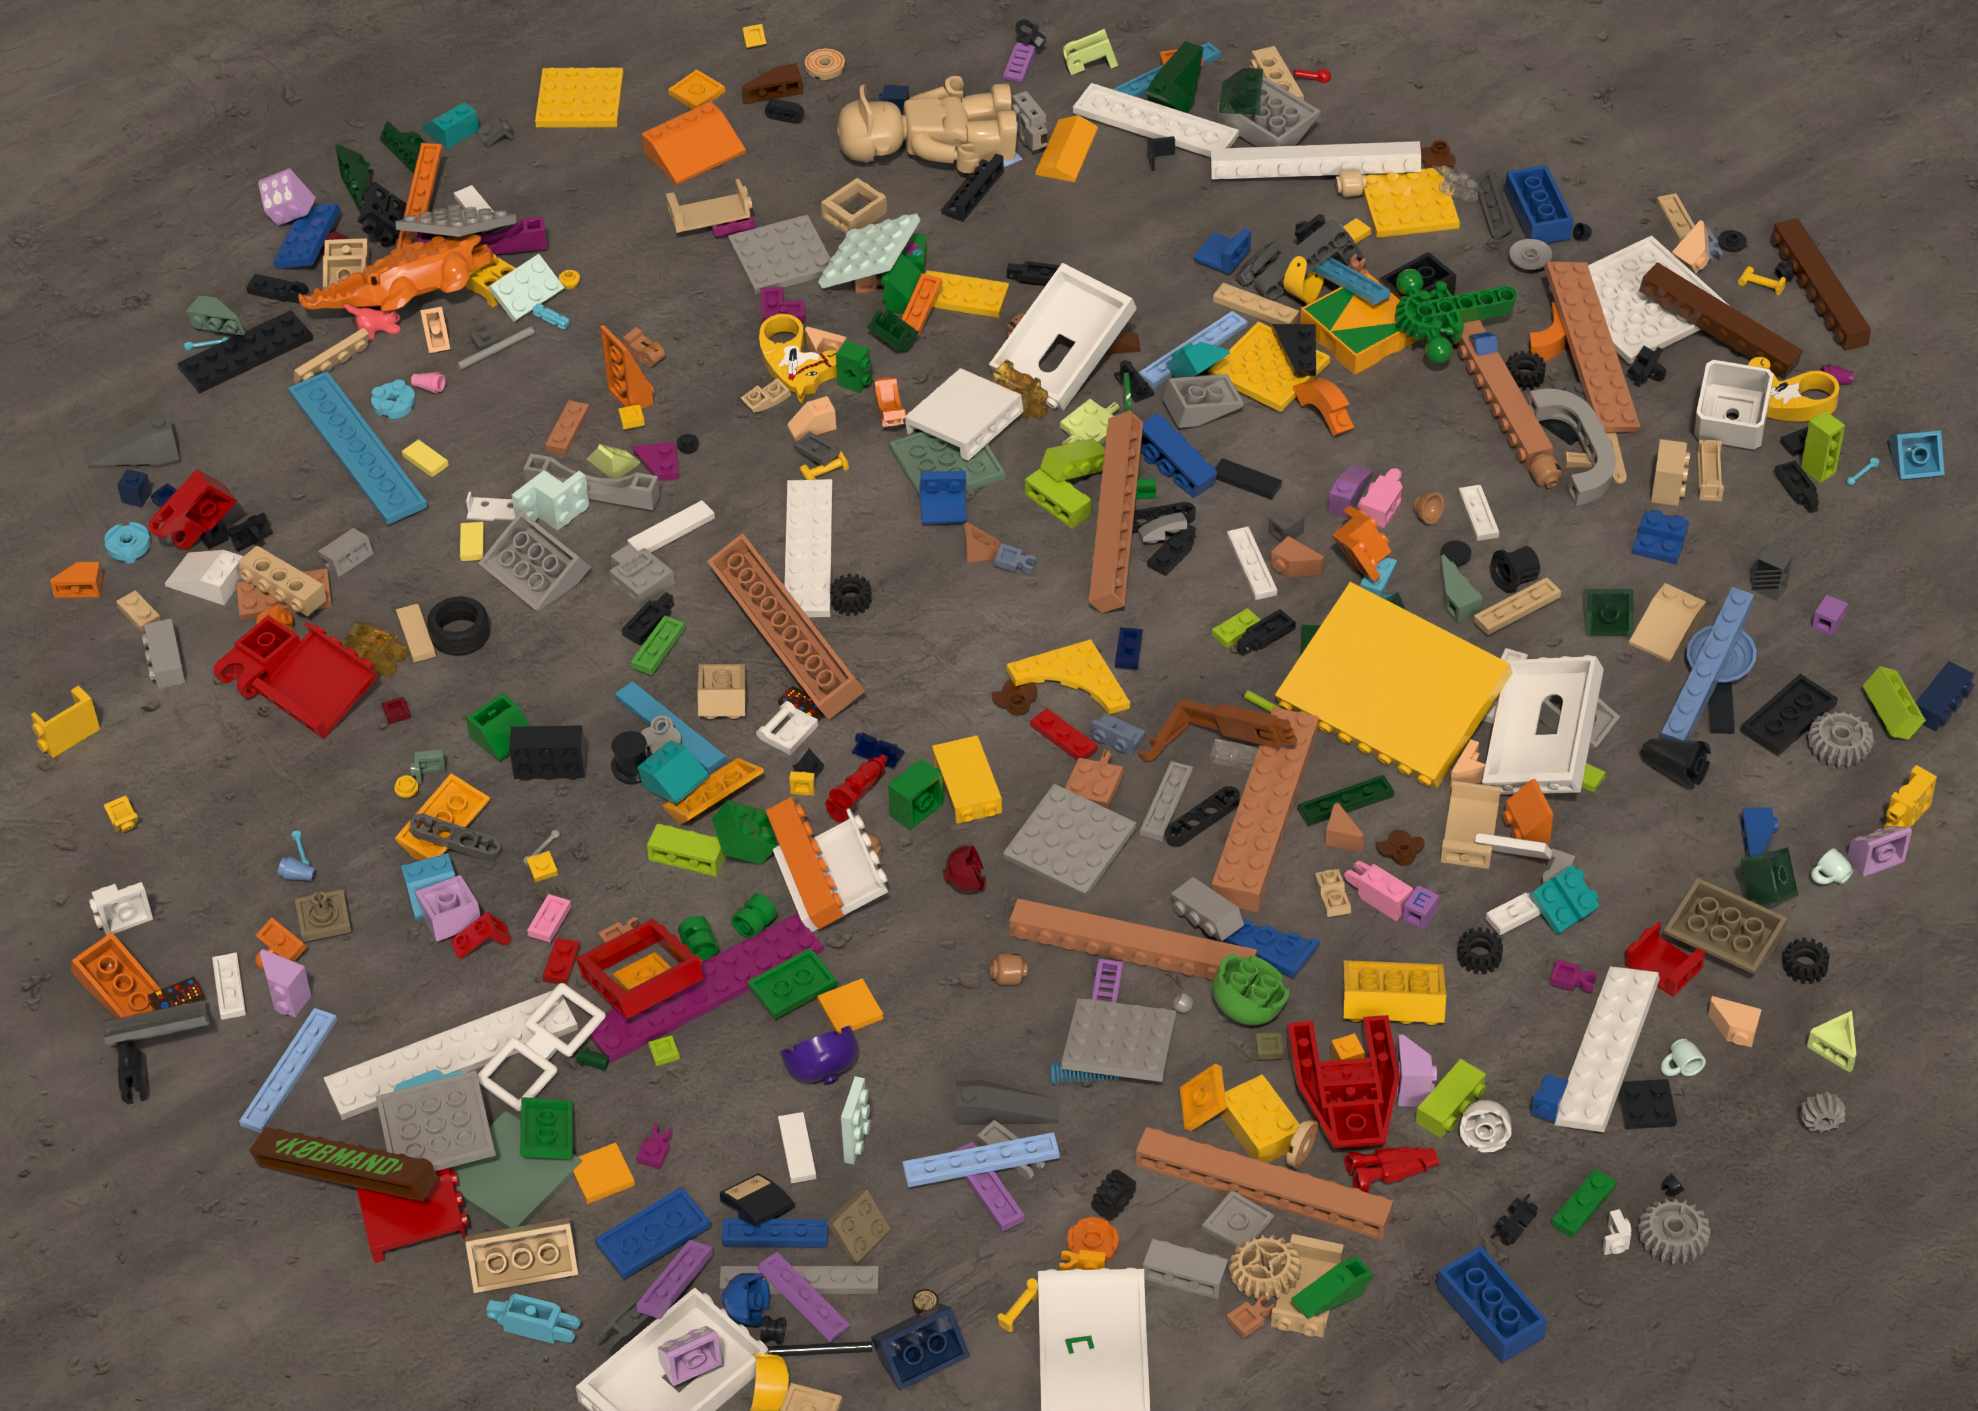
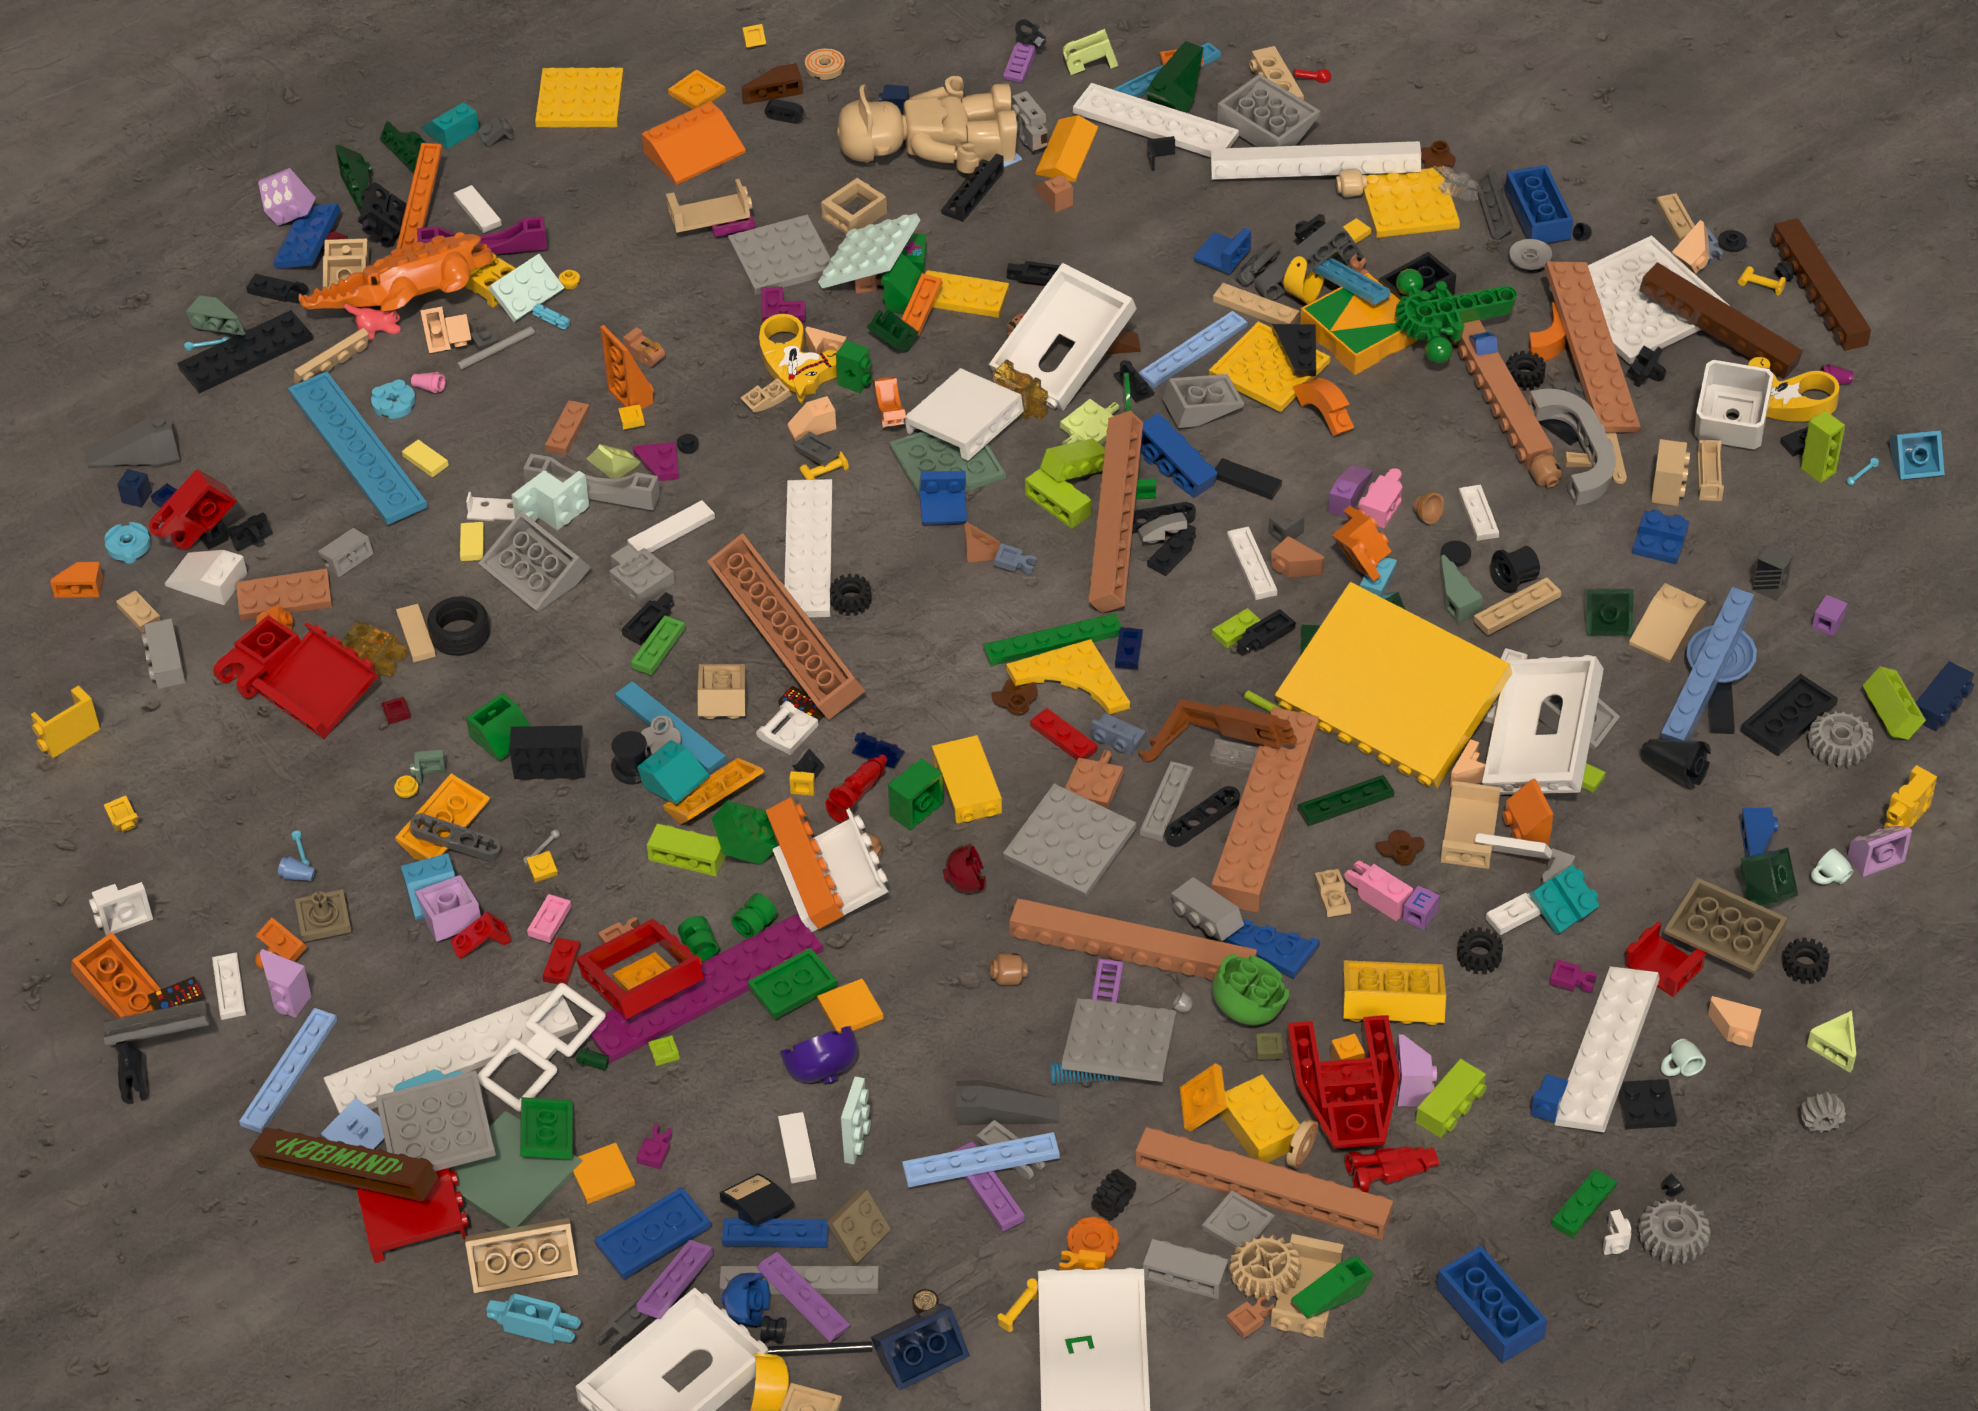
(282, 581): tan brick -> none
(356, 1126): none -> light blue piece
(456, 221): light grey plate -> none
(458, 330): none -> light nougat slope
(690, 1354): lavender slope -> none
(1051, 639): none -> green plate
(1056, 193): none -> nougat slope
(1194, 359): teal slope -> none
(1242, 92): clear green slope -> none
(1343, 831): nougat slope -> none
(1486, 1126): white cylinder -> none
(1520, 1212): black hinge -> none
(1798, 484): black hinge -> none

